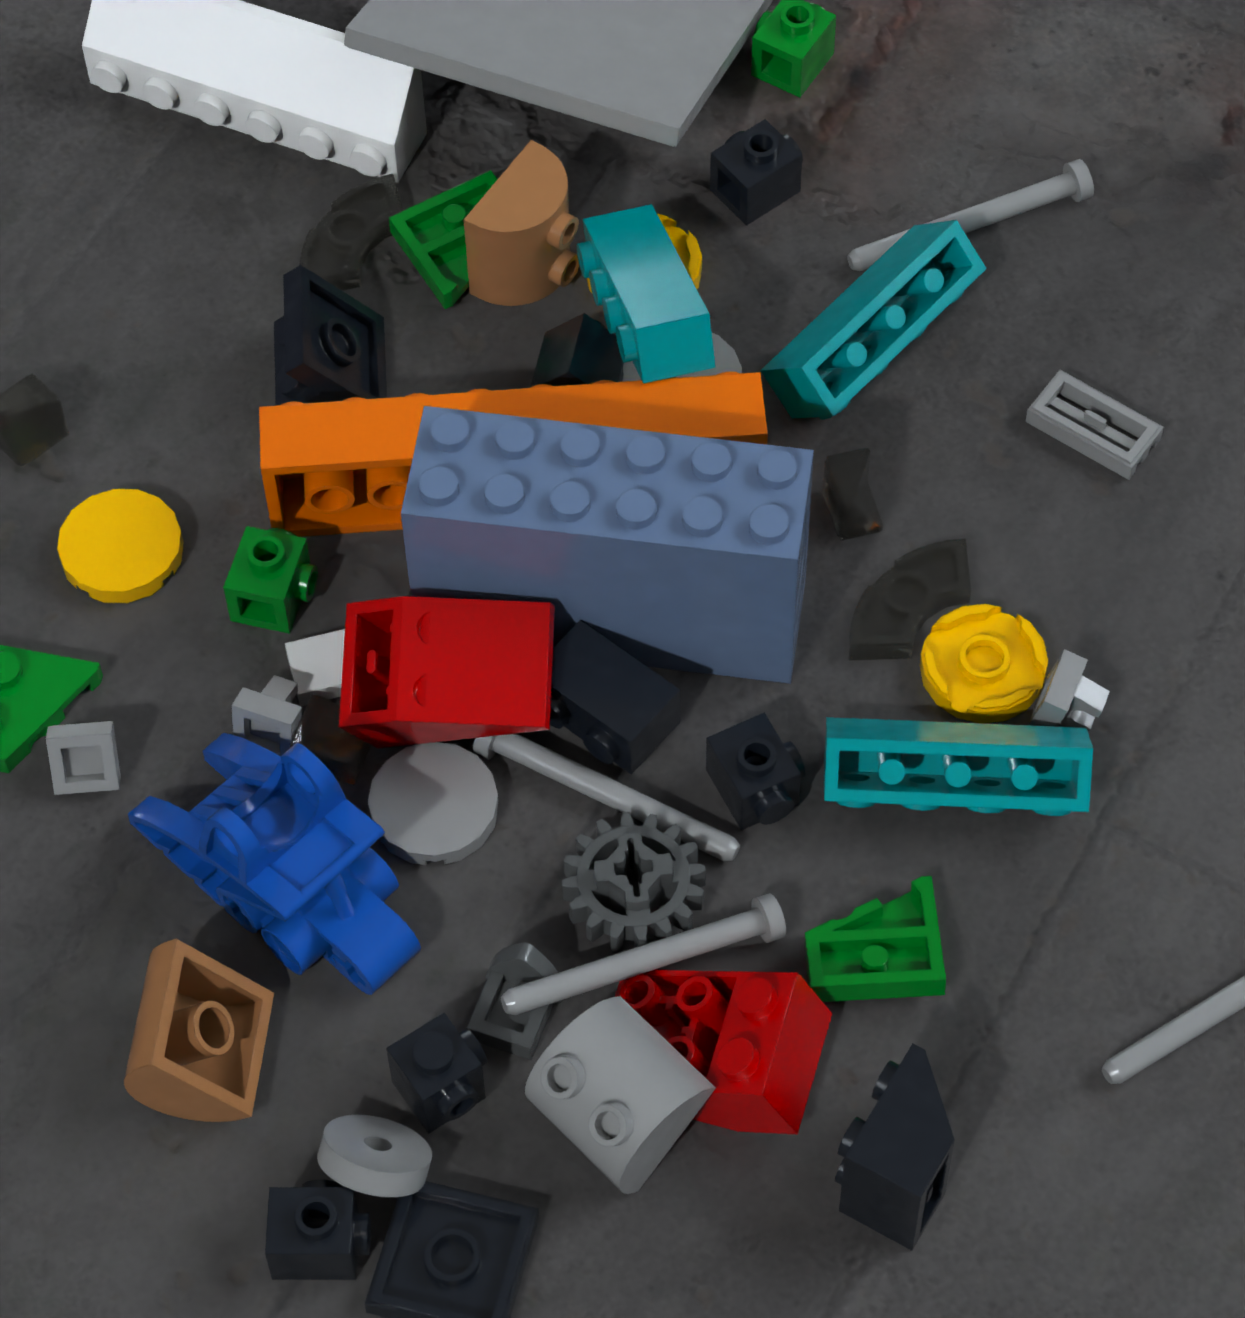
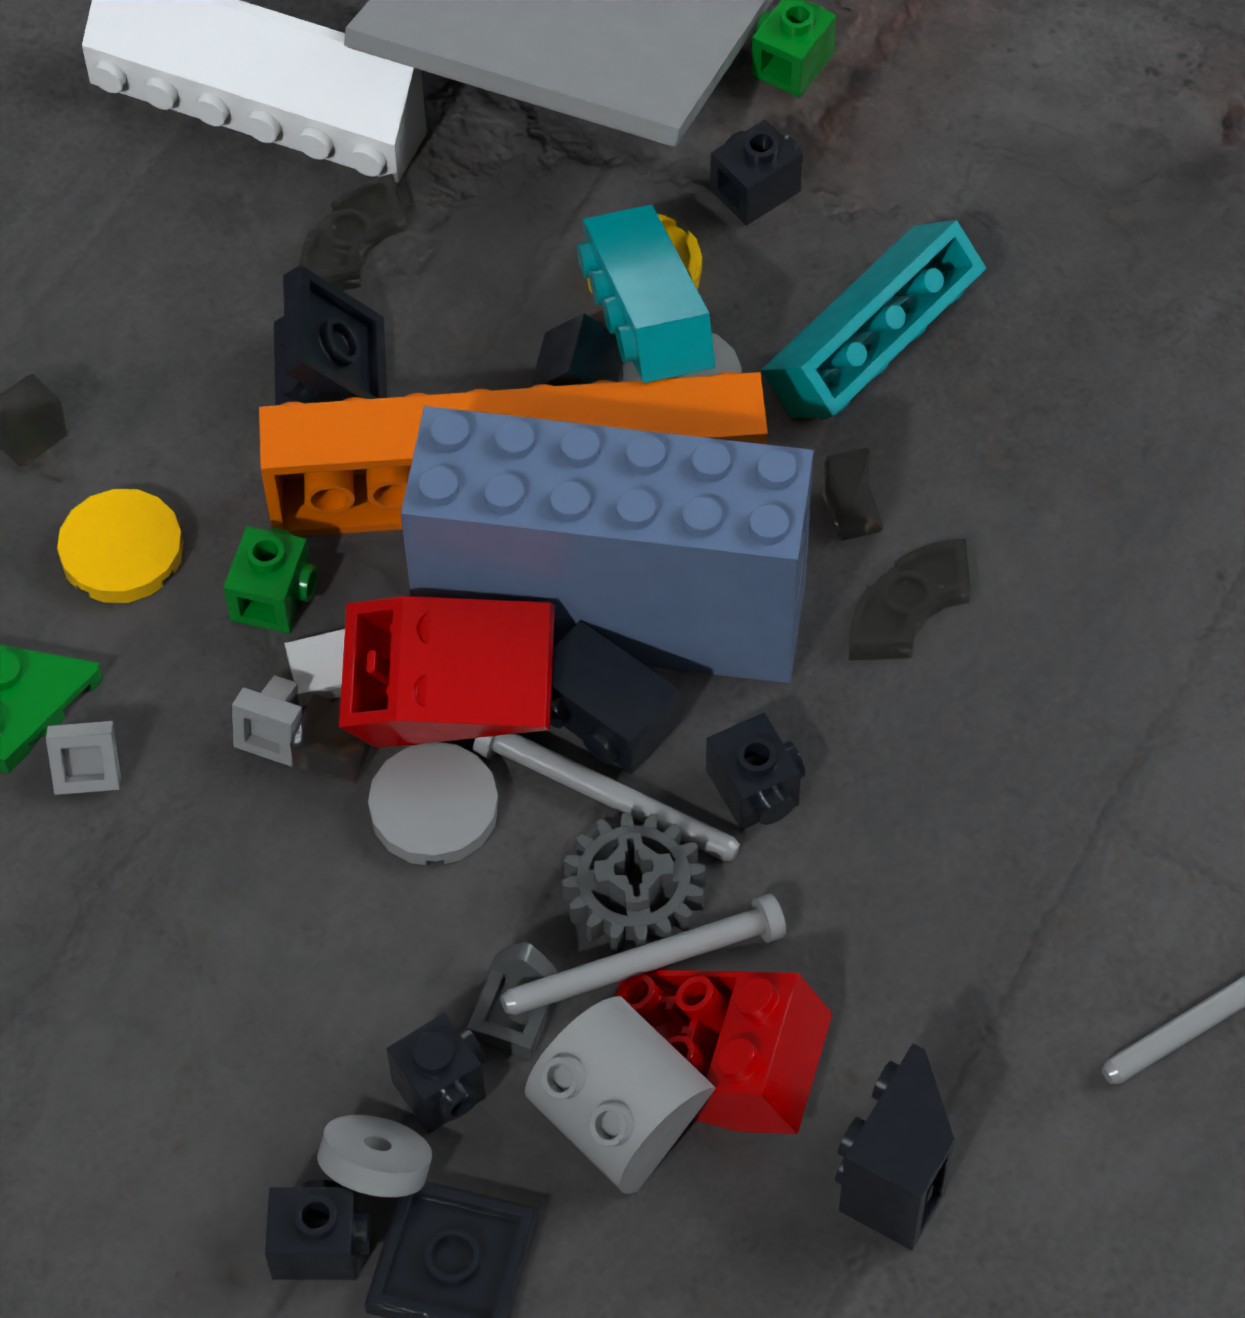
(197, 1037): medium nougat brick -> none
(288, 859): blue piece -> none
(435, 236): green wing -> none
(522, 232): medium nougat brick -> none
(879, 950): green wing -> none
(957, 765): teal brick -> none
(983, 663): yellow tile -> none
(1068, 696): light grey tile -> none
(1074, 182): light grey bar -> none
(1088, 429): light grey tile -> none

